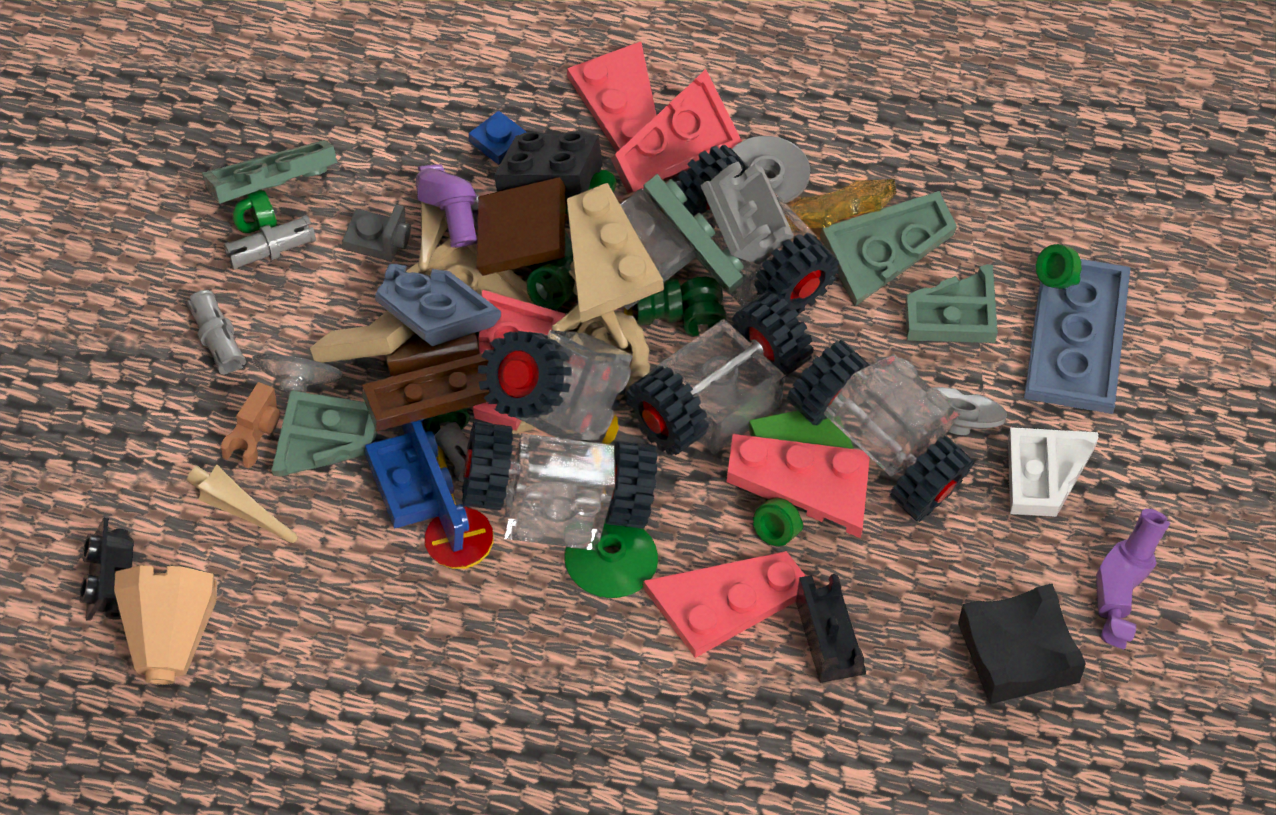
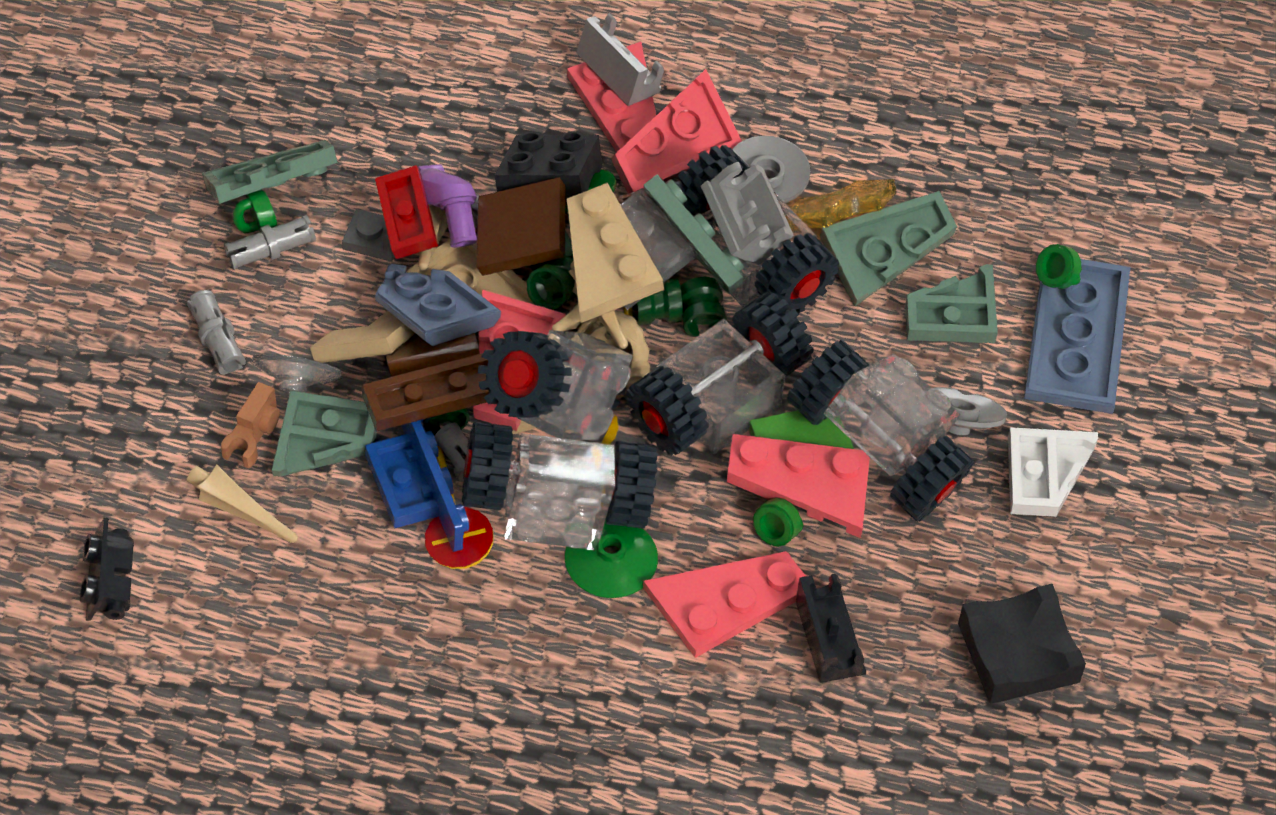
(164, 617): light nougat cone -> none
(406, 212): none -> red plate
(495, 136): blue plate -> none
(616, 63): none -> light grey hinge
(1122, 571): medium lavender arm -> none

